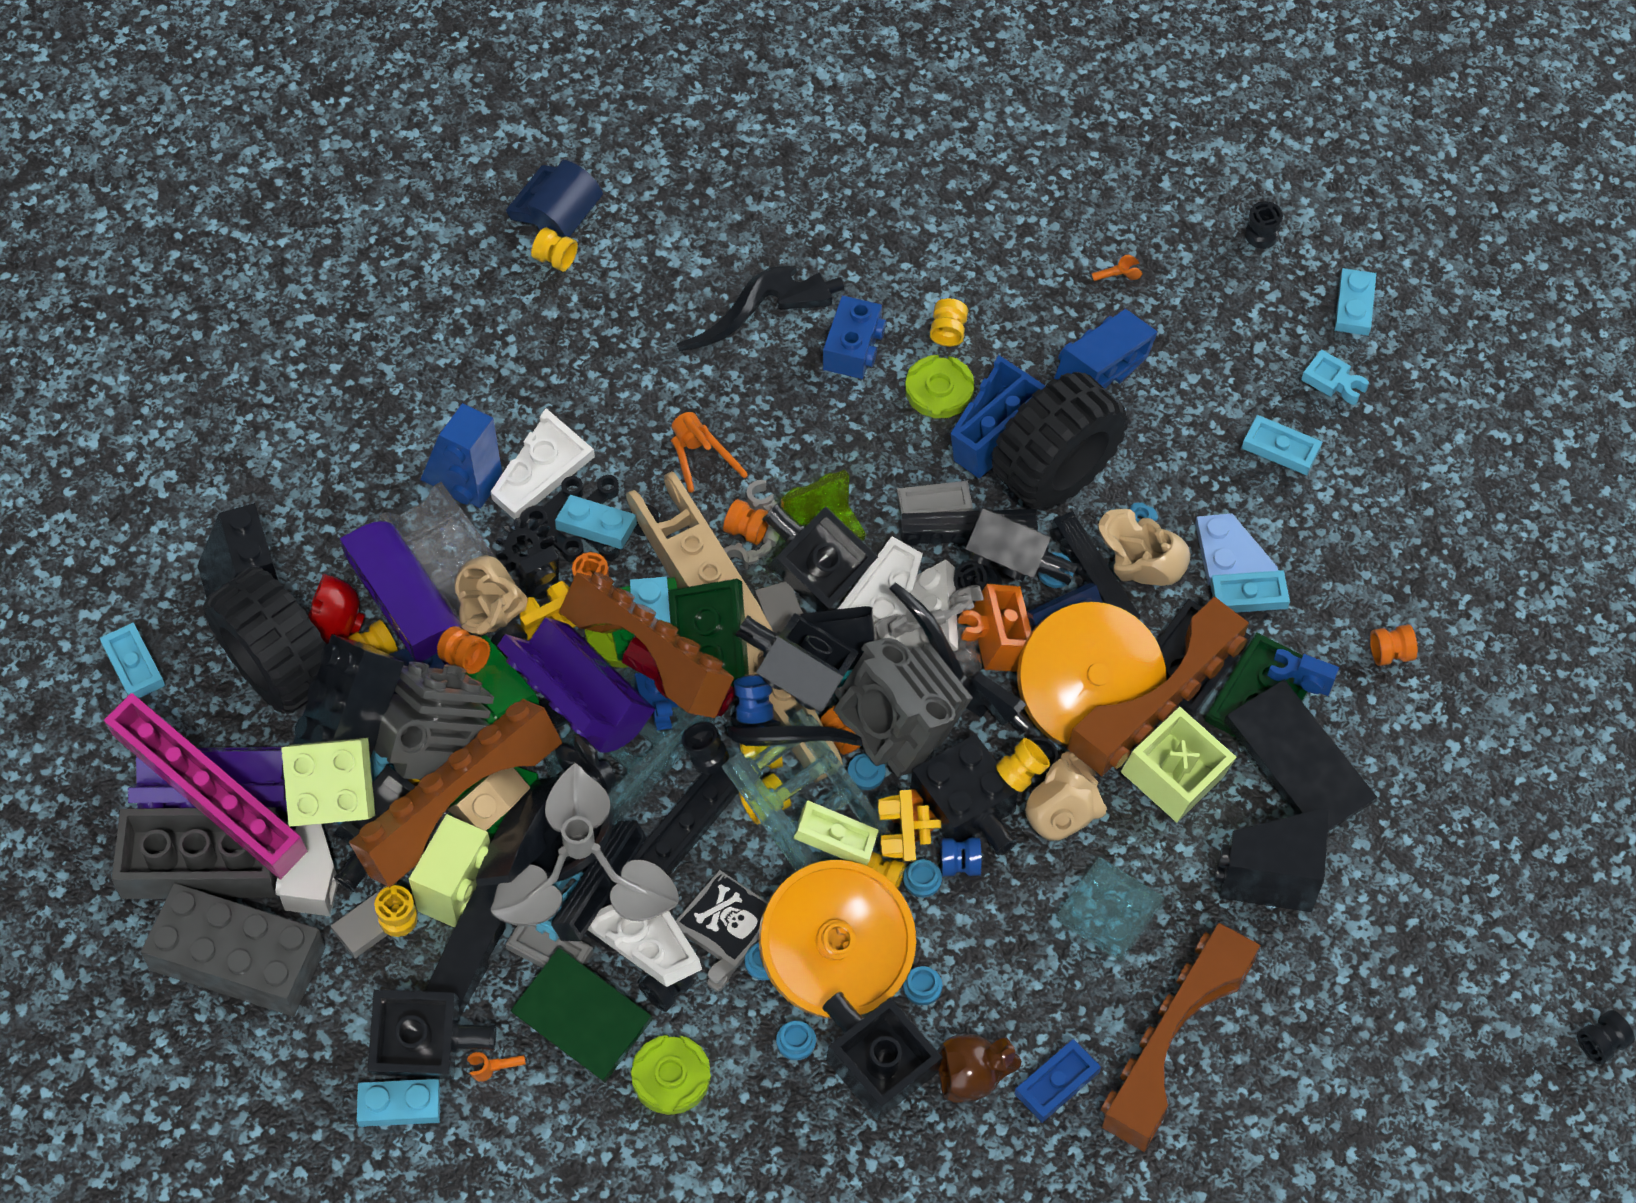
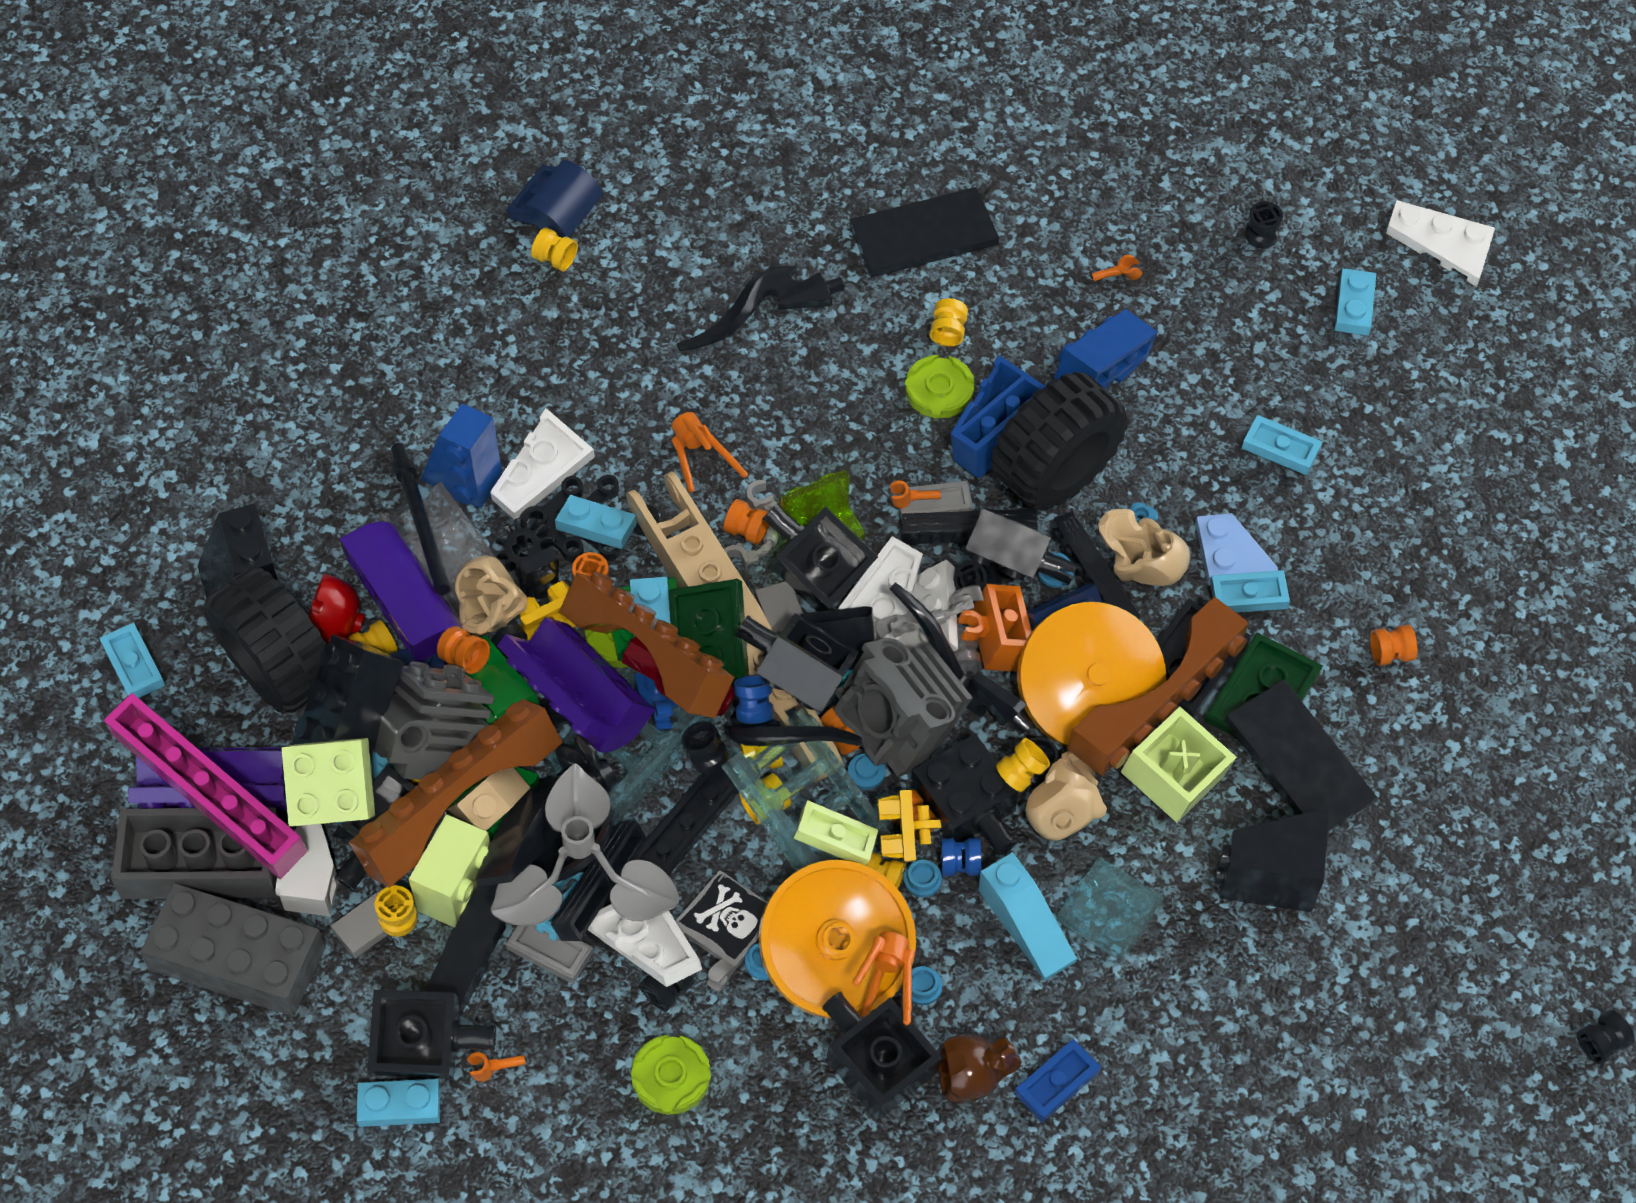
(406, 474): none -> black bar
(581, 1014): dark green tile -> none
(796, 1040): dark azure plate -> none
(853, 337): blue brick -> none
(890, 953): none -> orange plant
(907, 496): none -> orange hand
(923, 232): none -> black tile
(1026, 915): none -> medium azure slope
(1142, 1101): dark orange arch -> none
(1309, 673): blue plate -> none
(1332, 375): medium azure plate -> none
(1450, 239): none -> white wing

